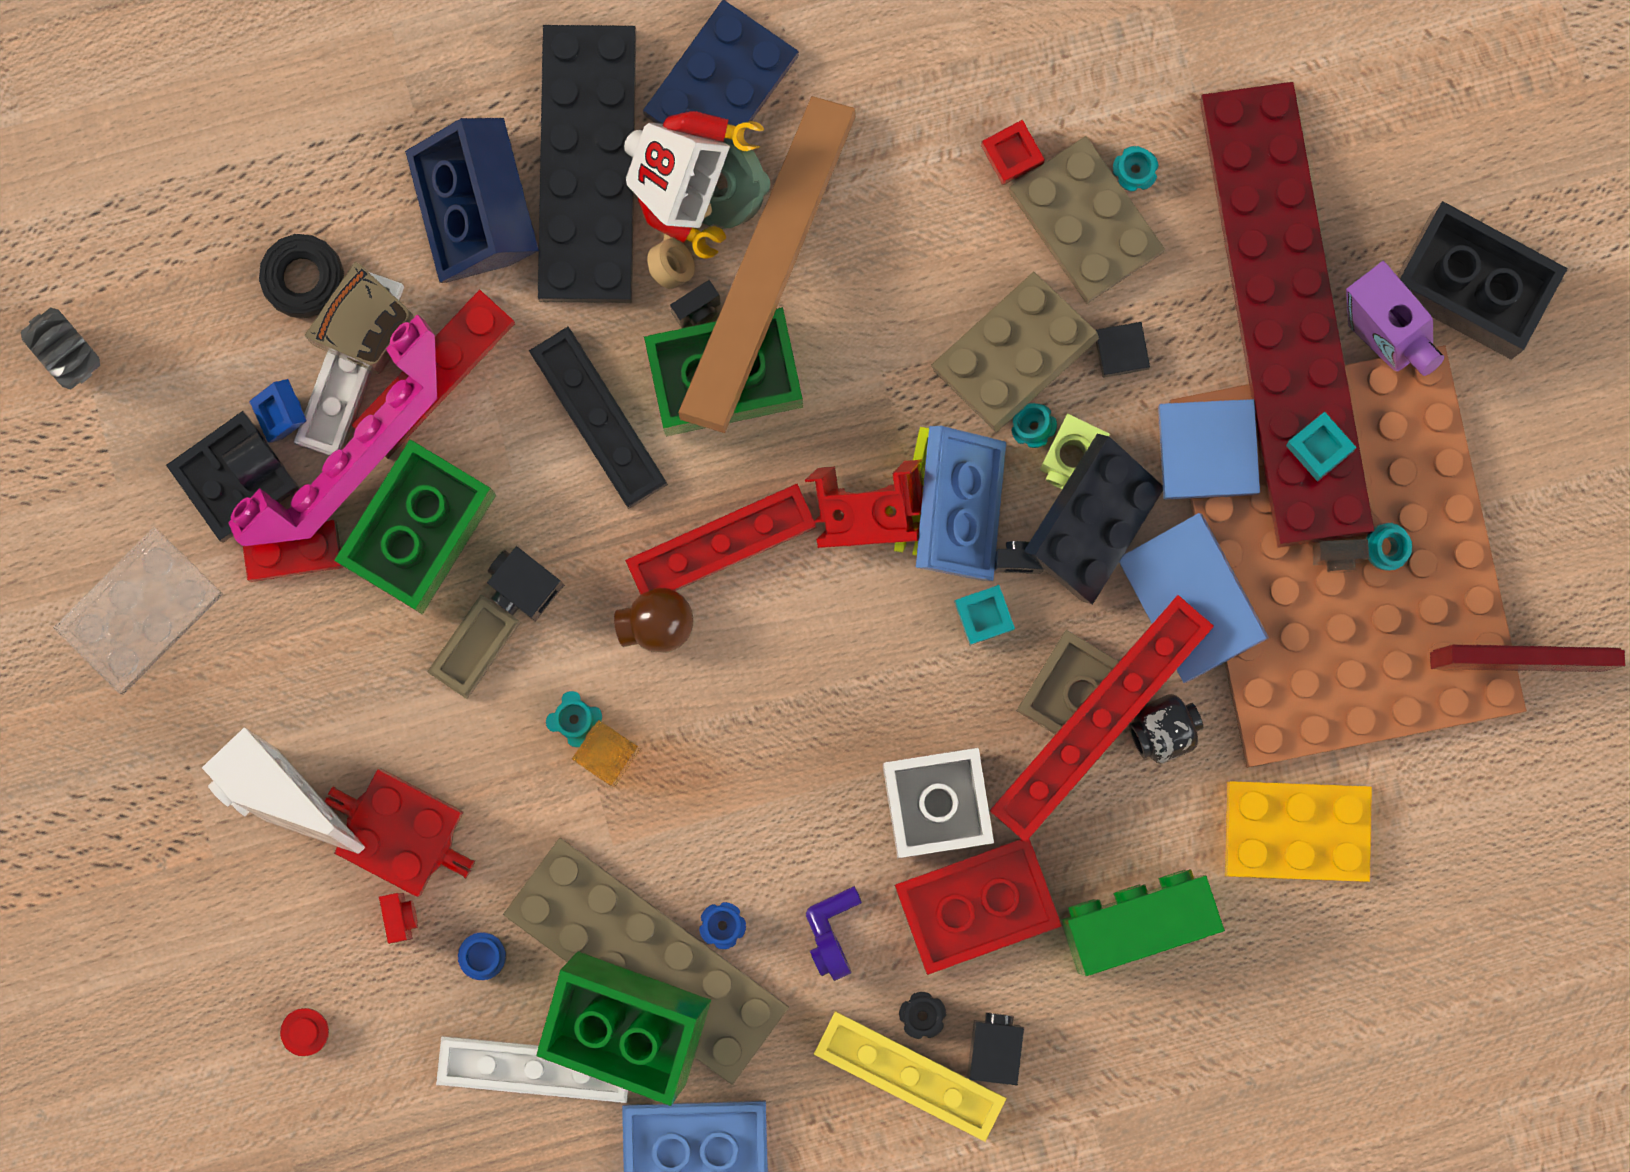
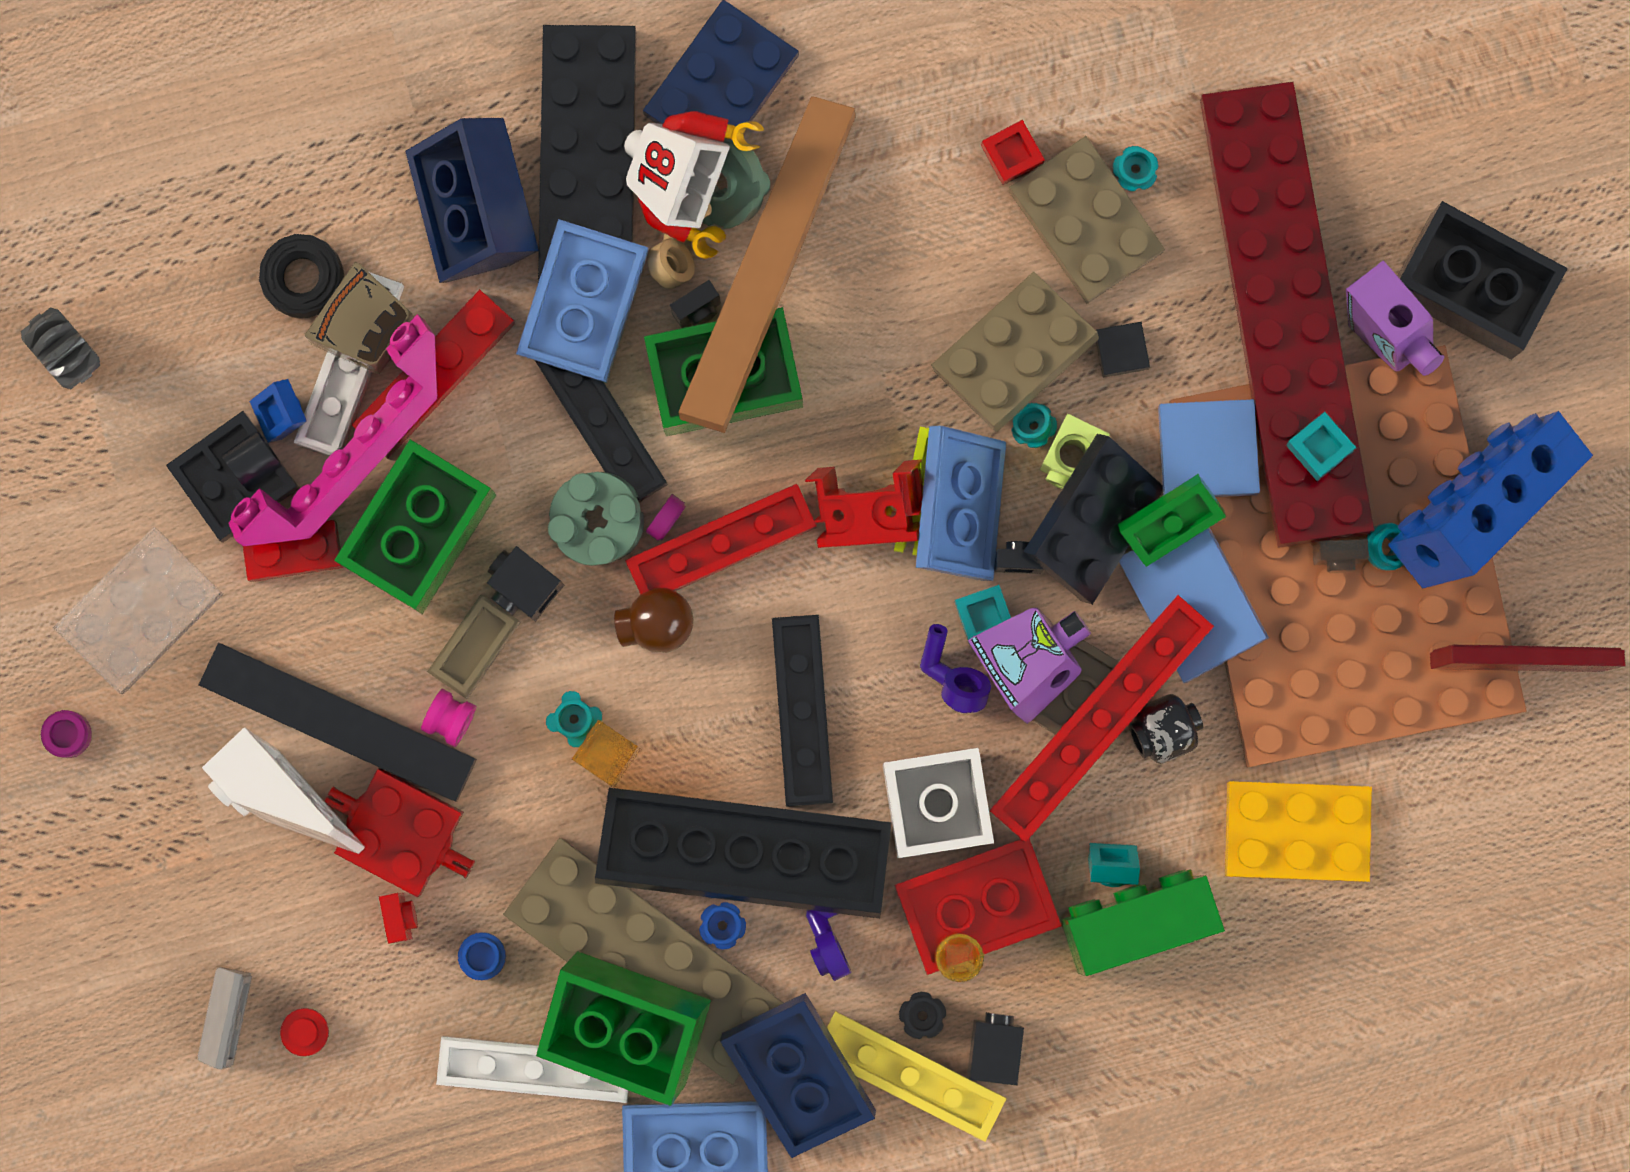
(66, 734): none -> magenta tile
(224, 1017): none -> light grey slope
(337, 722): none -> black tile
(448, 717): none -> dark pink wheel
(582, 301): none -> medium blue tile
(621, 510): none -> sand green plate
(666, 518): none -> magenta tile
(743, 853): none -> black plate
(798, 1075): none -> dark blue plate
(802, 710): none -> black tile
(963, 687): none -> dark purple plate
(964, 962): none -> clear yellow wheel
(1031, 658): none -> medium lavender torso
(1113, 864): none -> teal plate
(1172, 520): none -> green plate
(1489, 499): none -> blue brick

